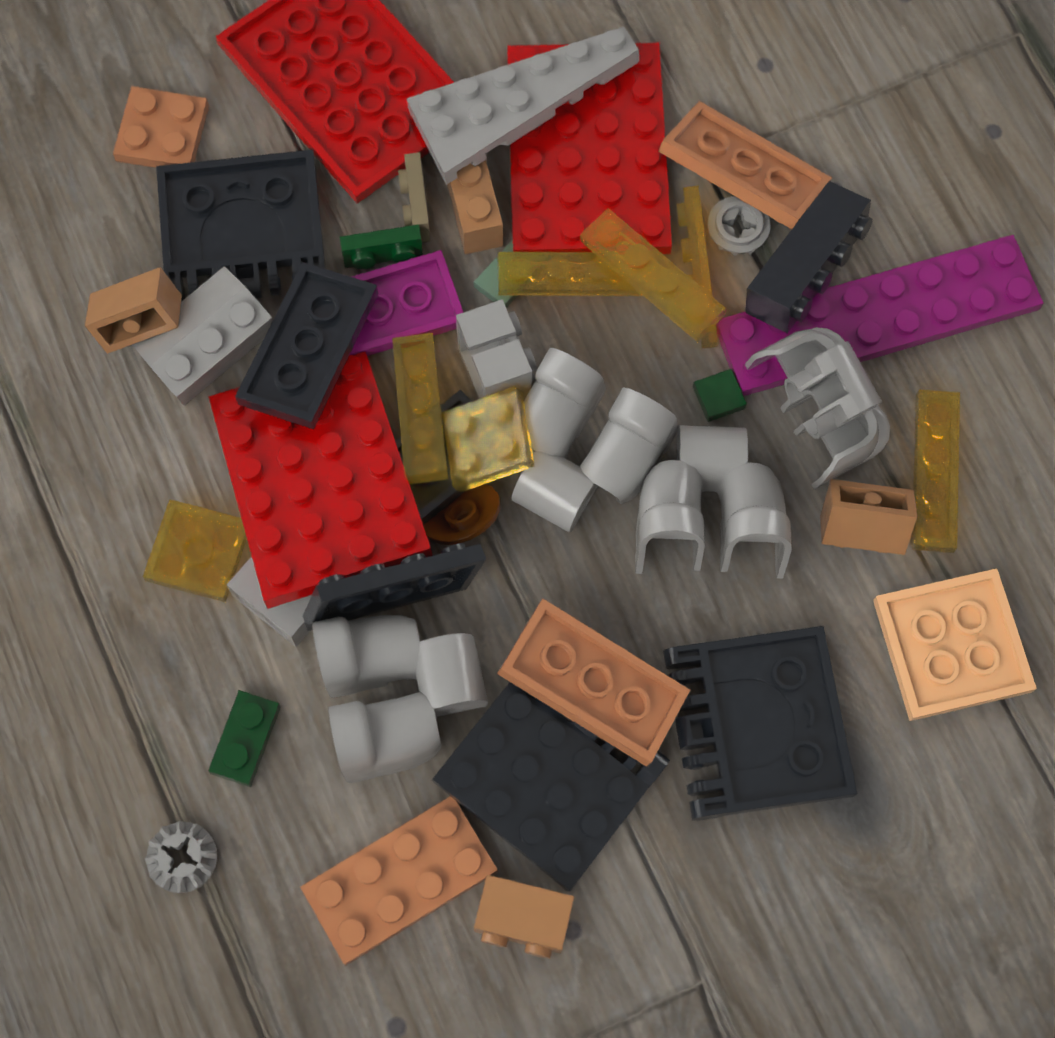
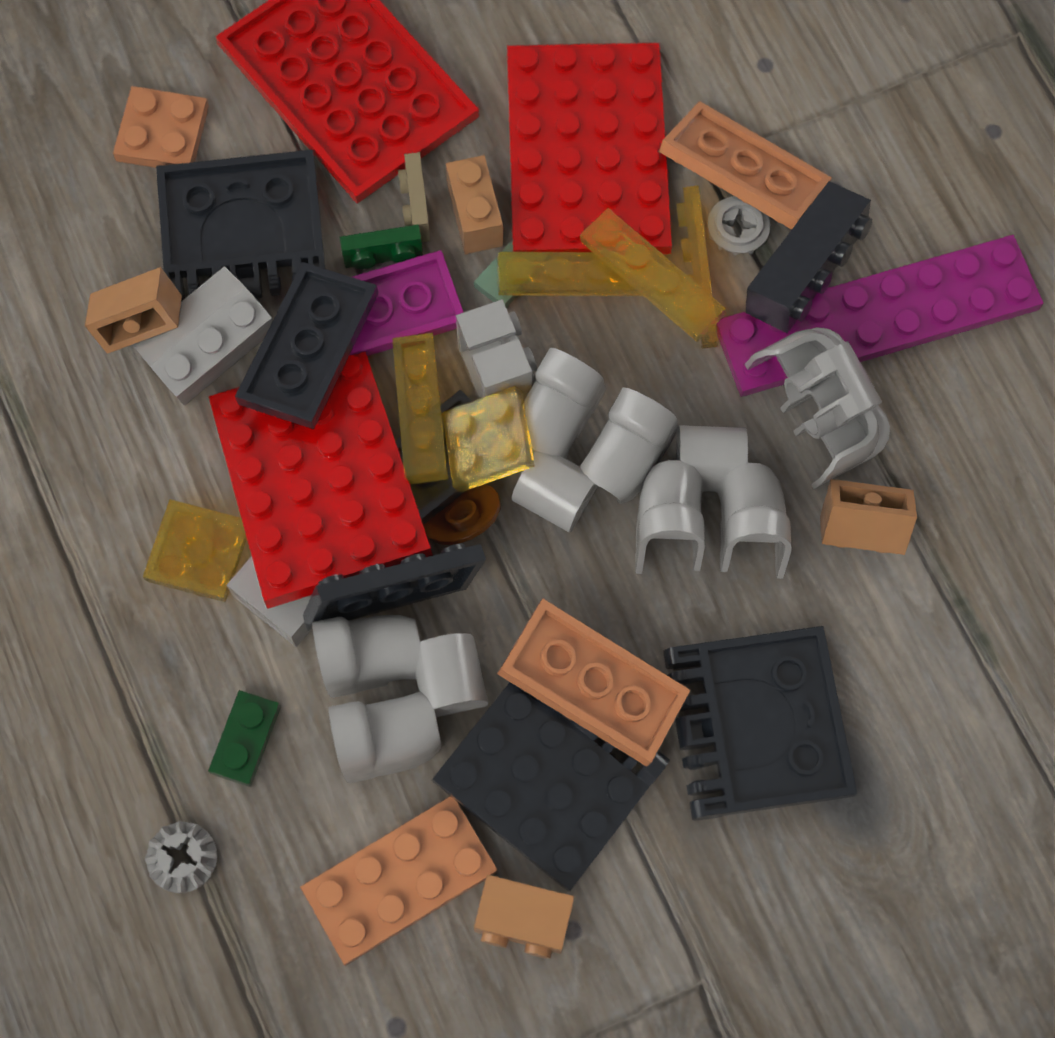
(510, 101): light grey wing -> none
(719, 395): dark green tile -> none
(936, 470): clear yellow plate -> none
(954, 644): light nougat plate -> none

